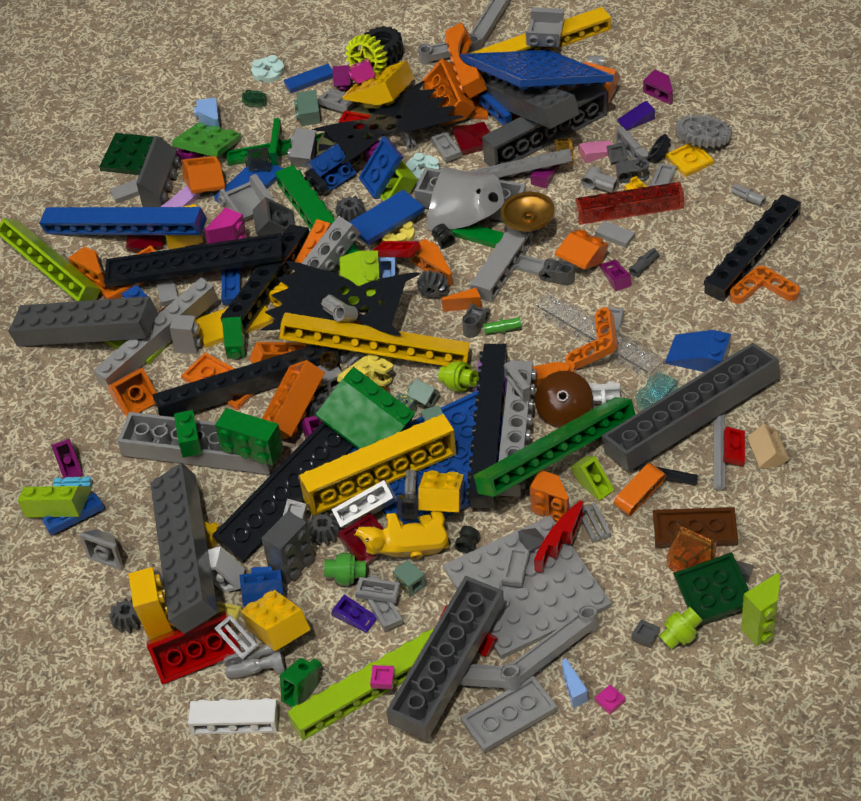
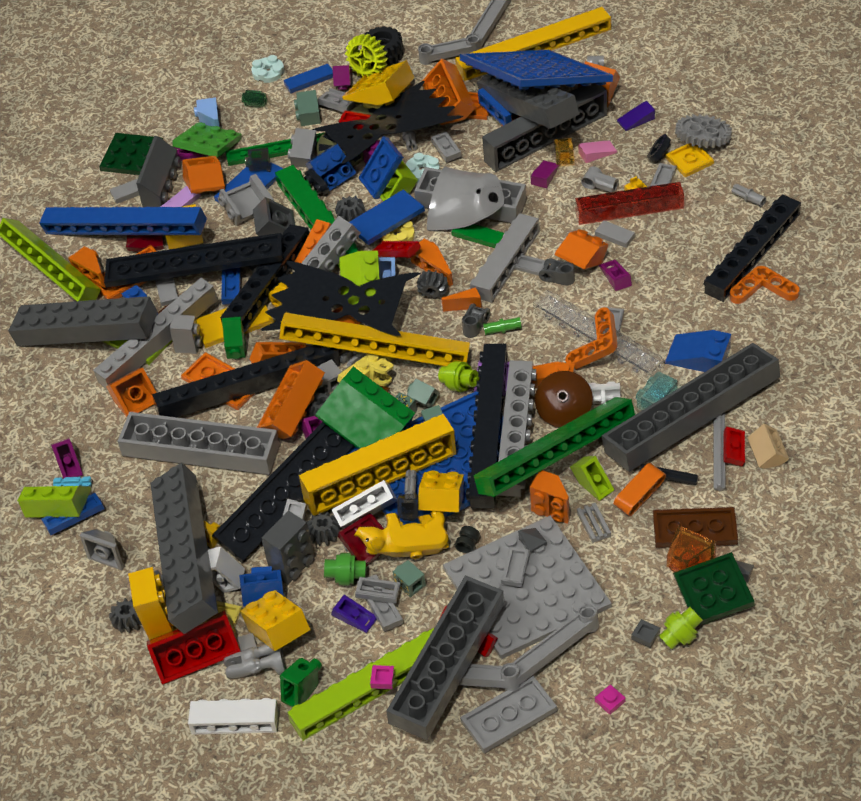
(187, 433): green brick -> none
(225, 227): dark pink slope -> none
(248, 651): light grey tile -> none
(249, 436): green brick -> none
(275, 141): green tile -> none
(328, 360): dark brown plate -> none
(339, 310): light grey piece -> none
(362, 71): dark pink brick -> none
(443, 236): pearl dark grey wheel -> none
(469, 77): orange arch -> none
(470, 137): dark red plate -> none
(517, 381): light grey tile -> none
(527, 211): pearl gold dish -> none
(528, 164): light grey plate -> none
(545, 27): light grey panel -> none
(561, 532): red slope -> none
(576, 689): light blue slope -> none
(617, 152): dark grey plate -> none
(630, 168): dark grey piece -> none
(632, 147): light grey hinge -> none
(643, 262): dark grey axle -> none
(658, 86): magenta slope -> none
(760, 610): lime slope -> none

